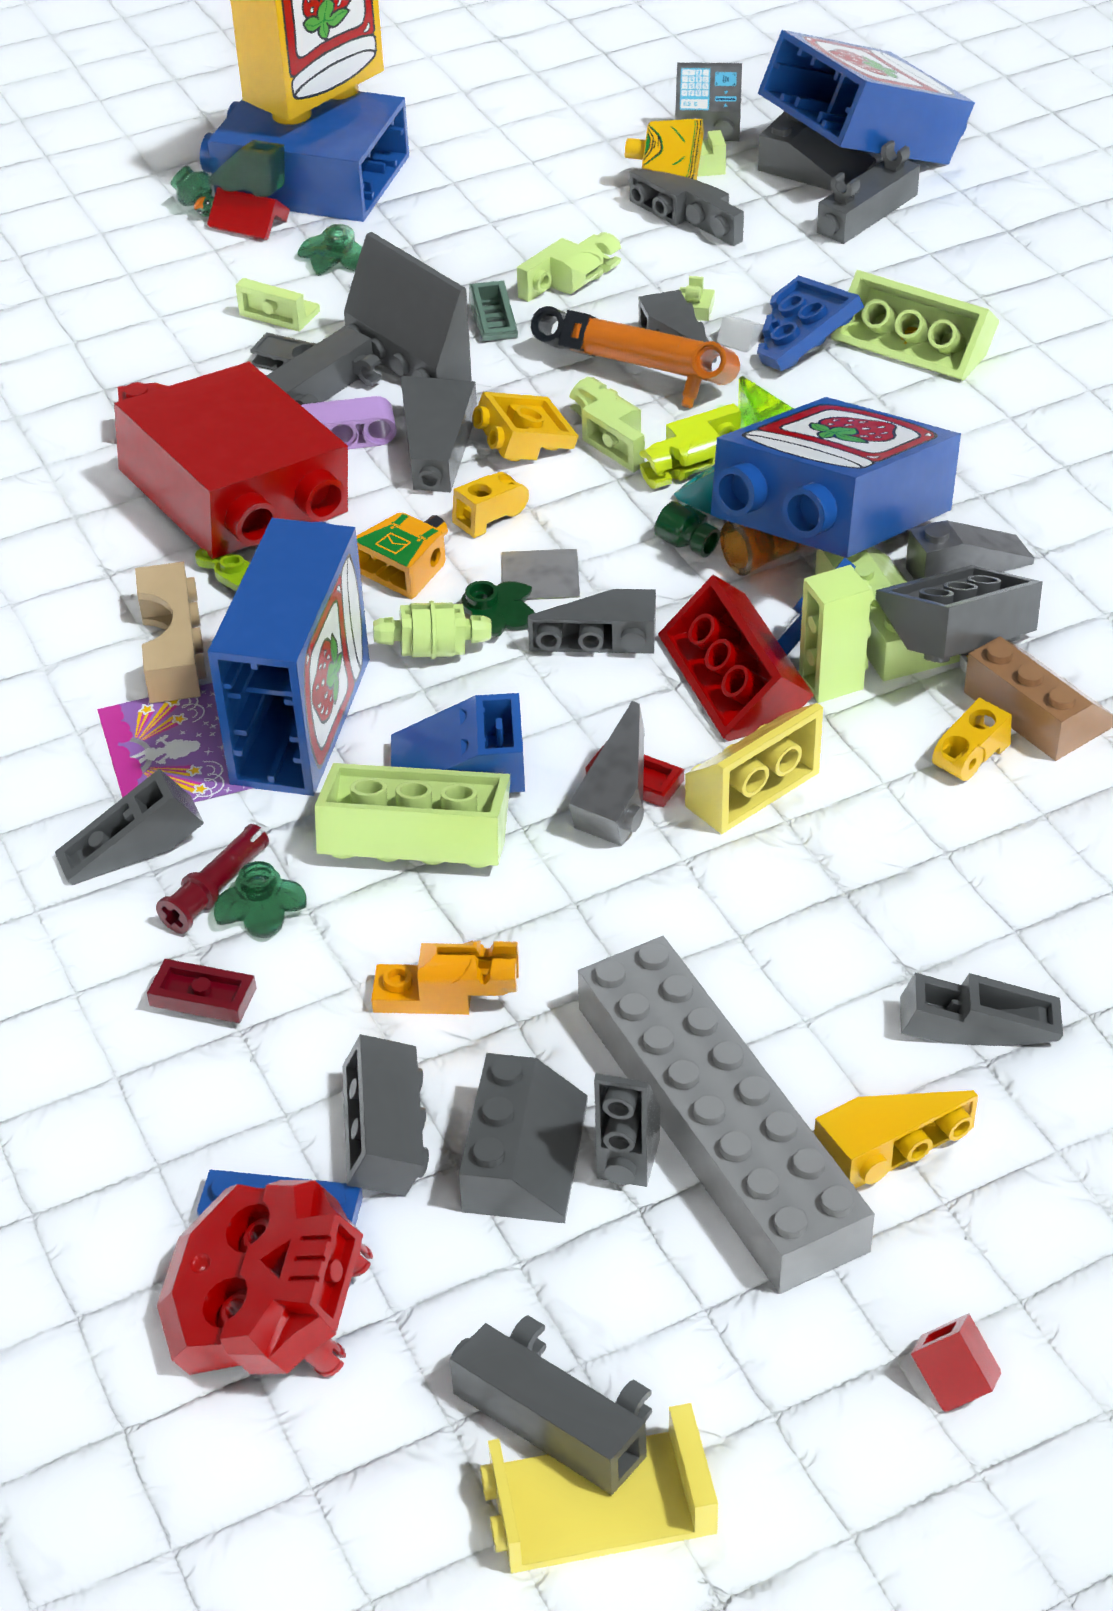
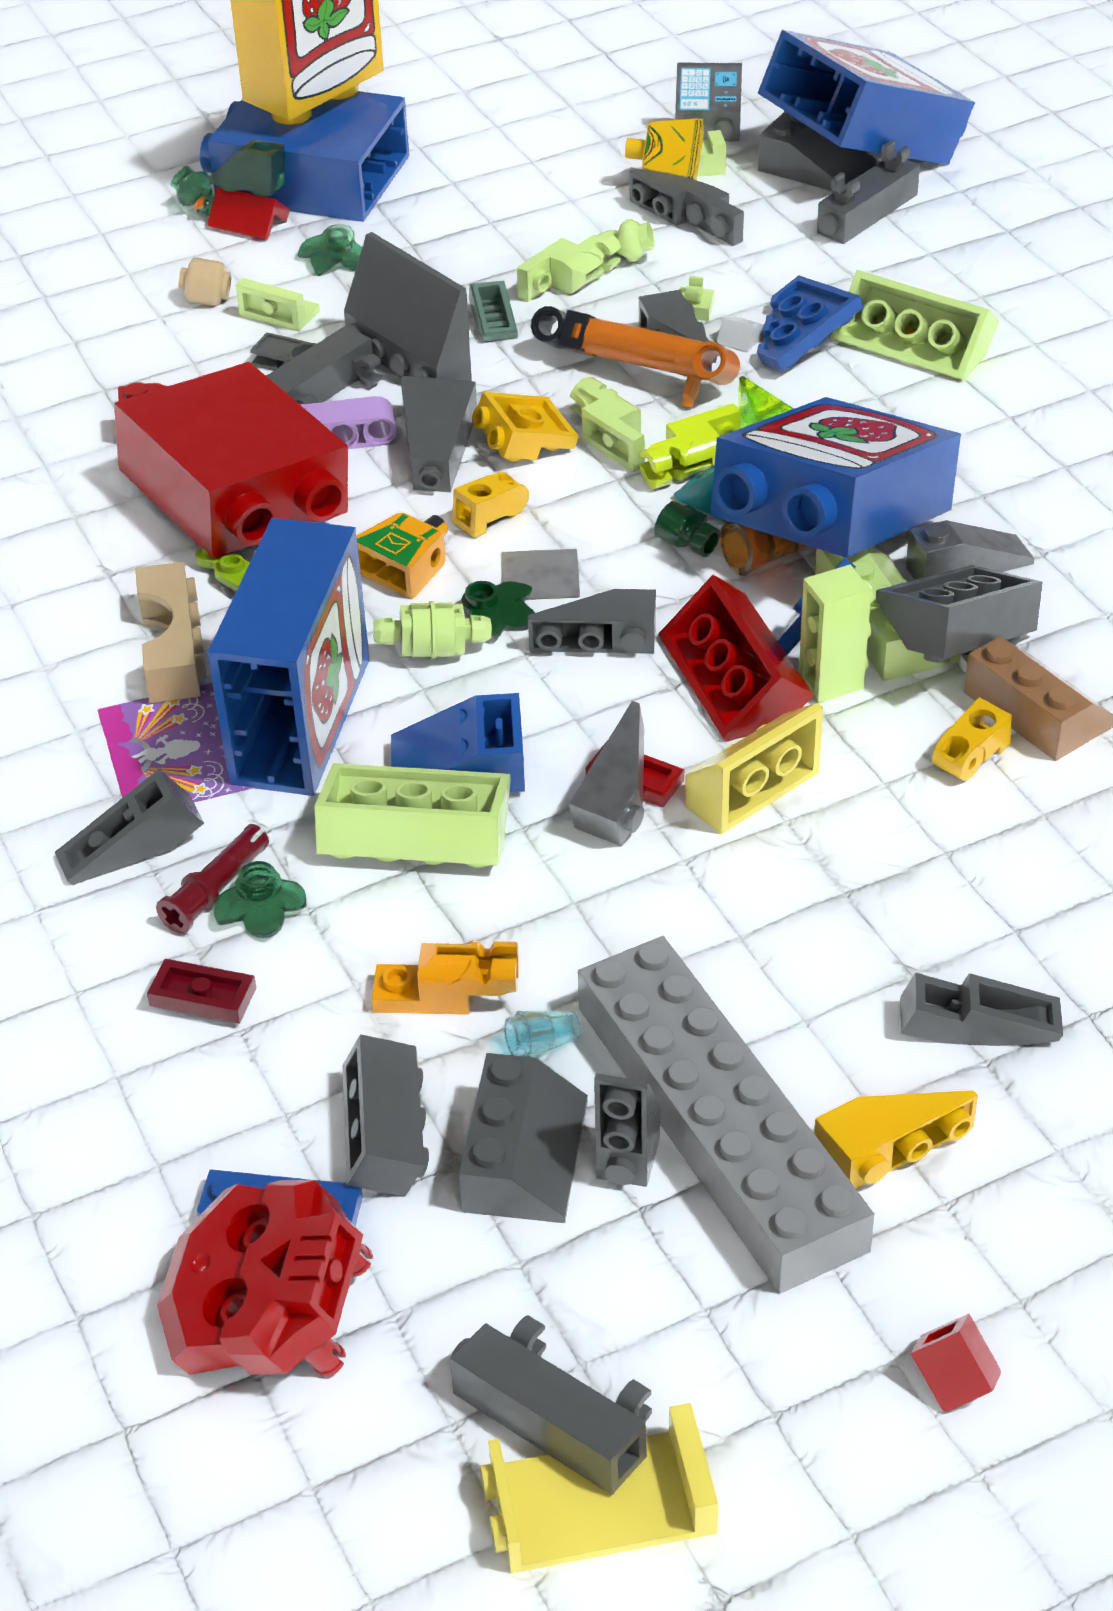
(205, 281): none -> tan head
(540, 1031): none -> clear light blue cone
(634, 239): none -> yellowish green animal

